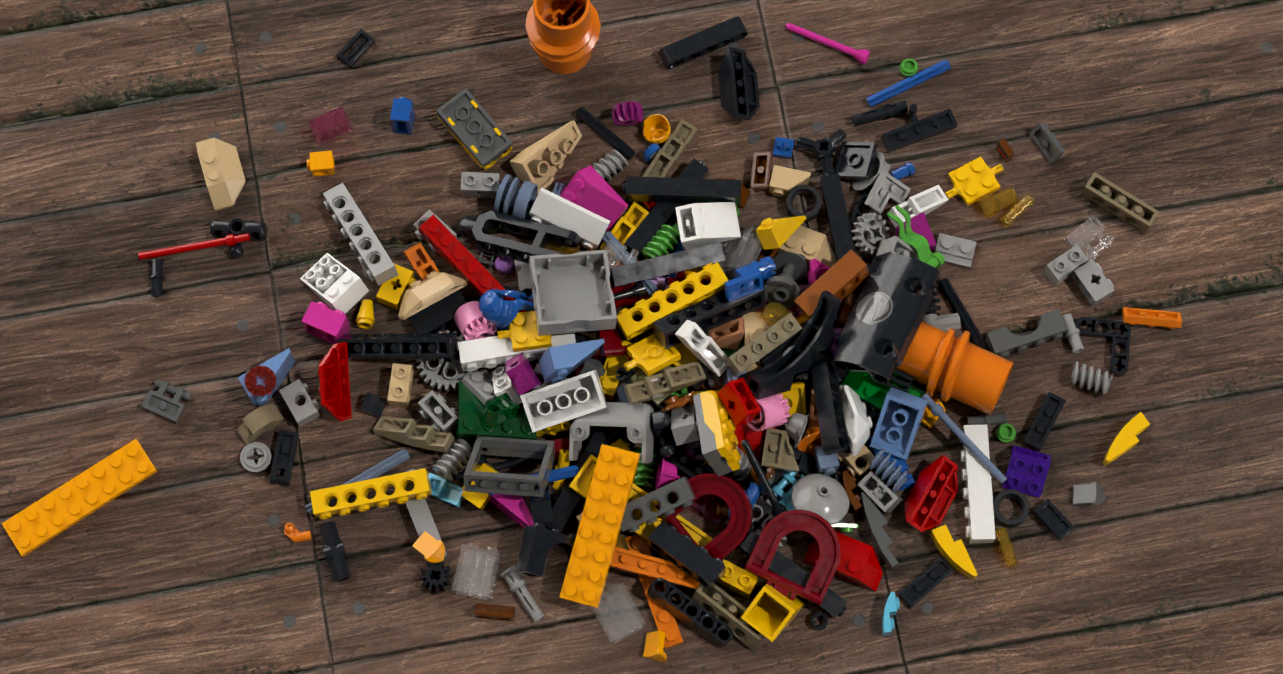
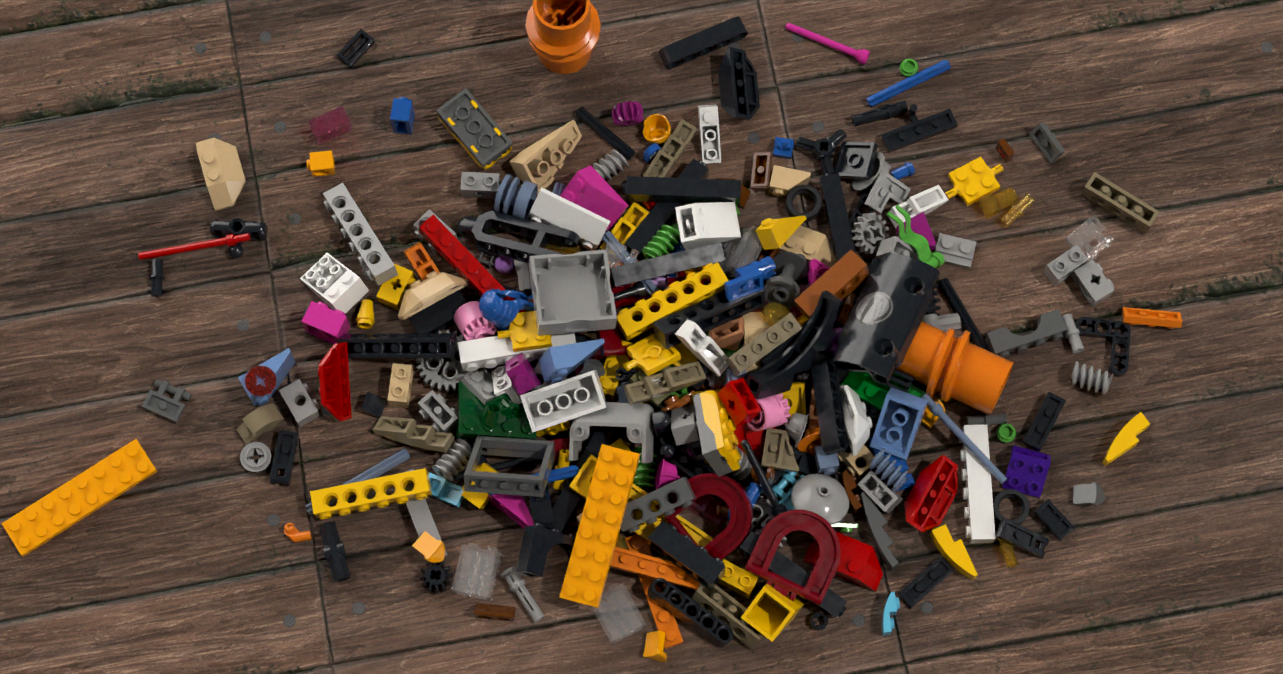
(709, 133): none -> white slope
(1022, 537): none -> black plate

